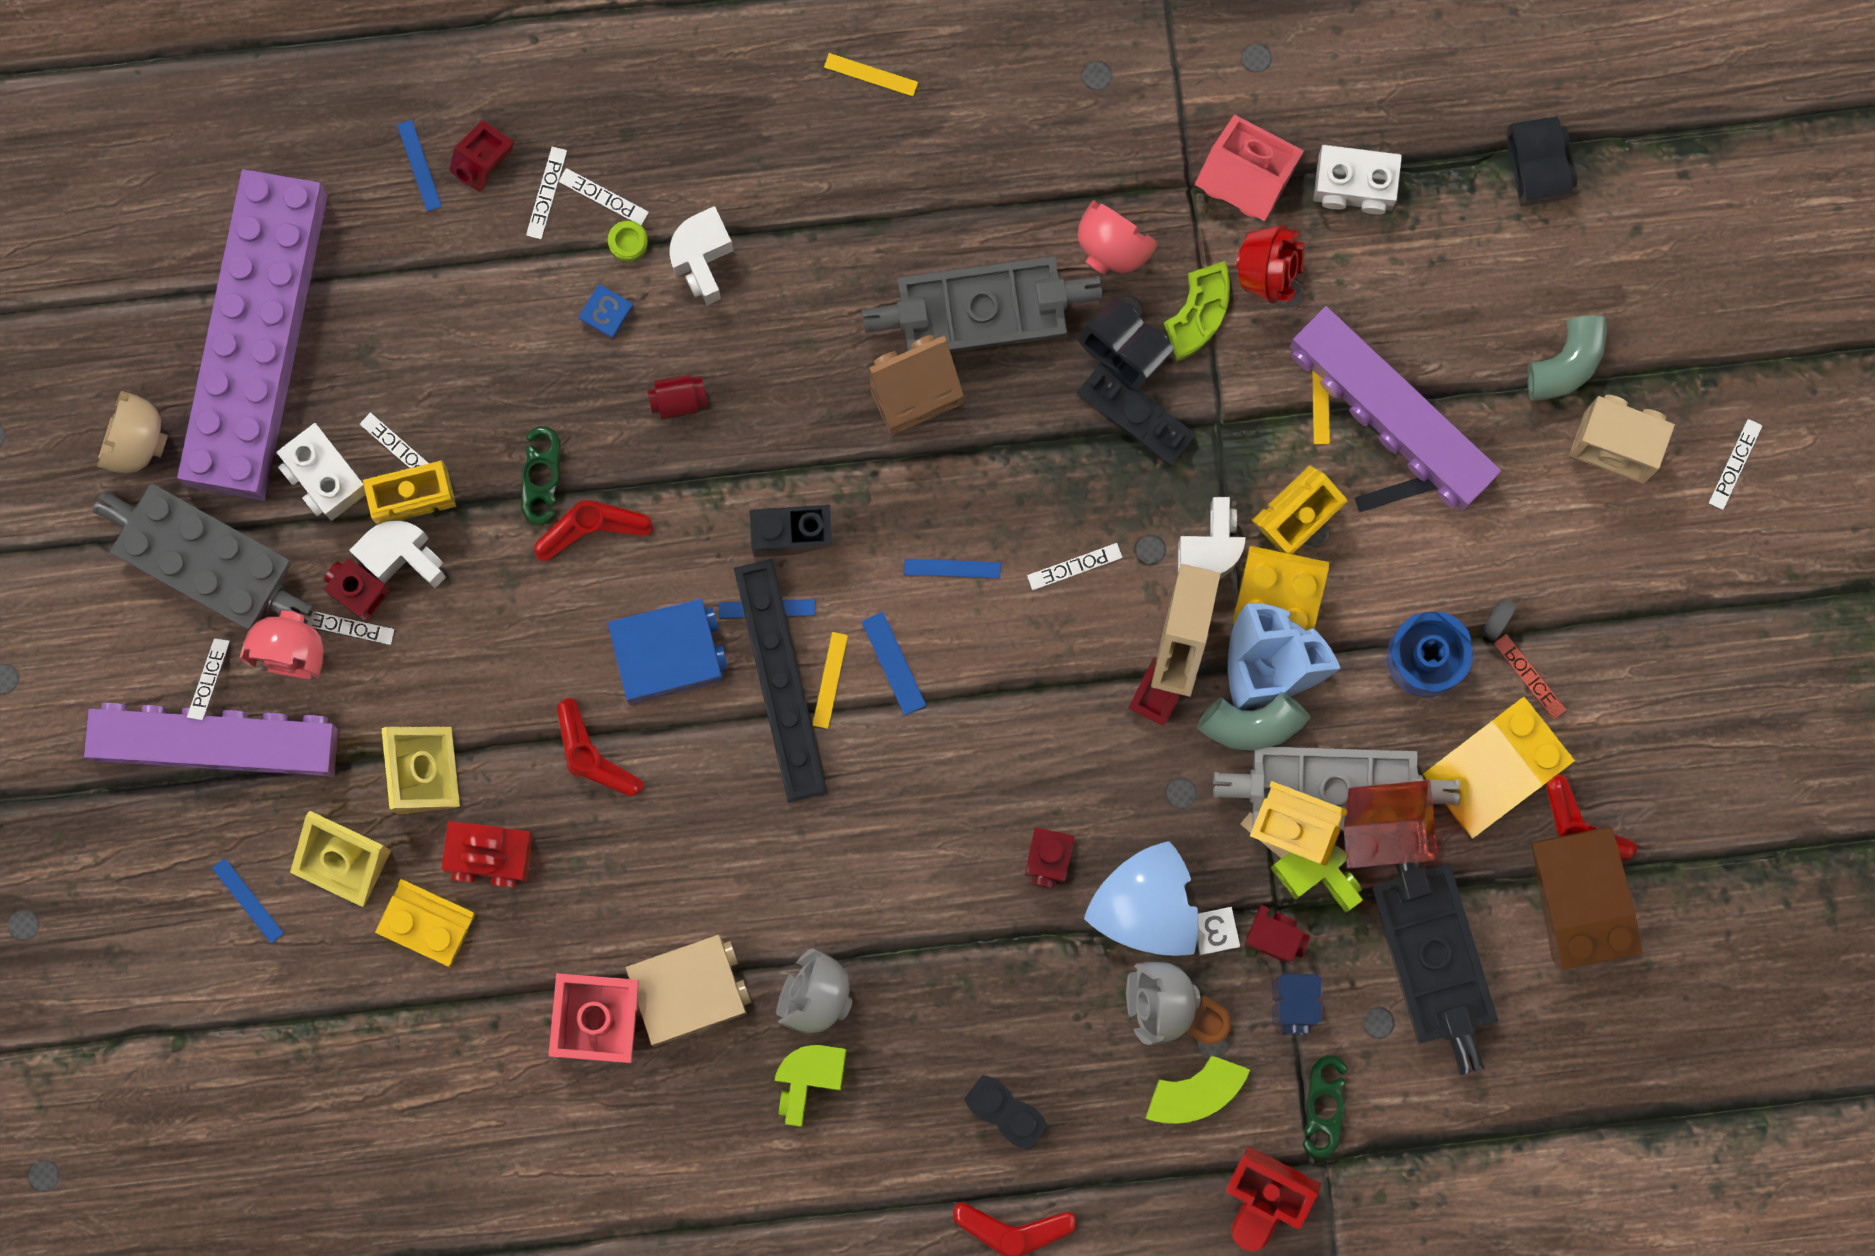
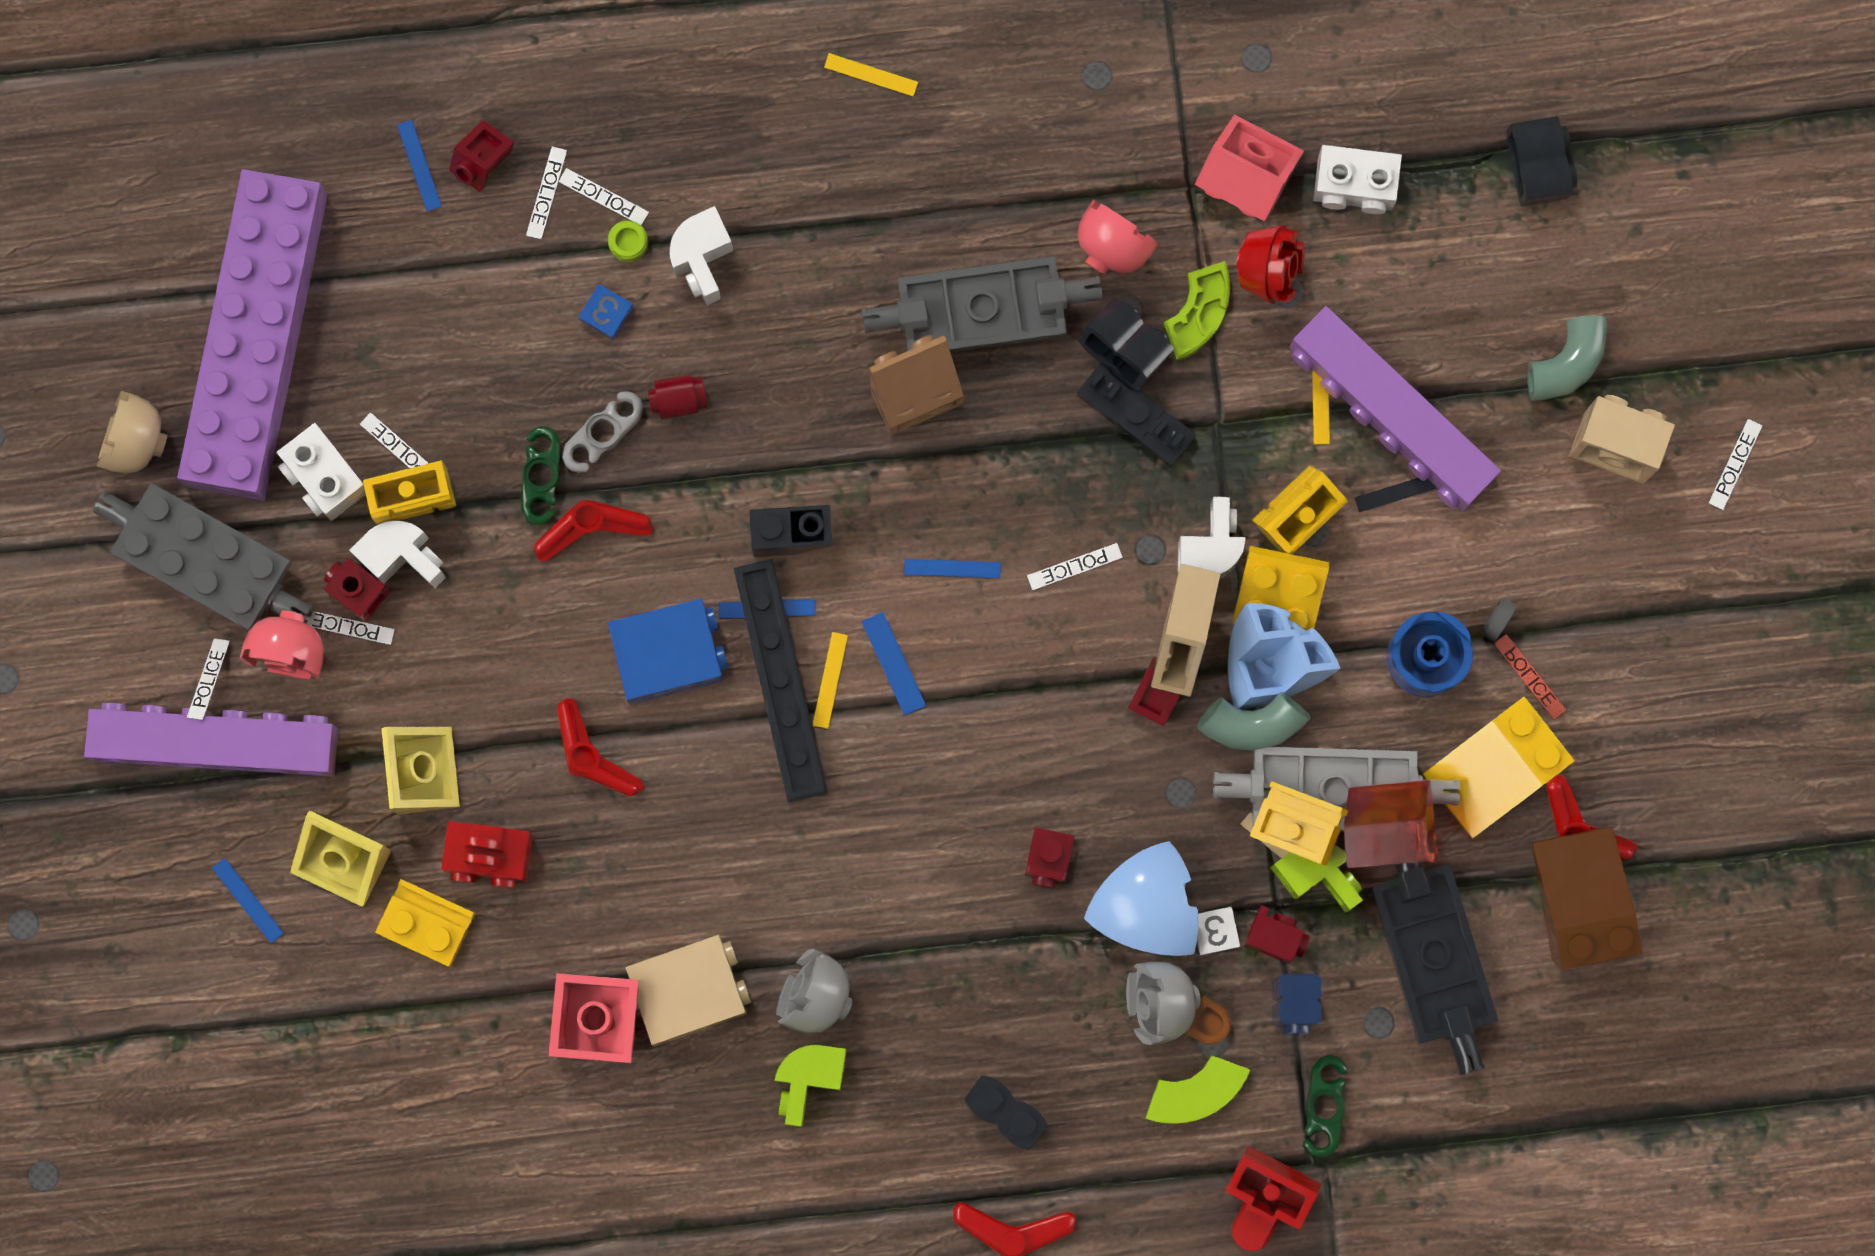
(584, 438): none -> light grey piece

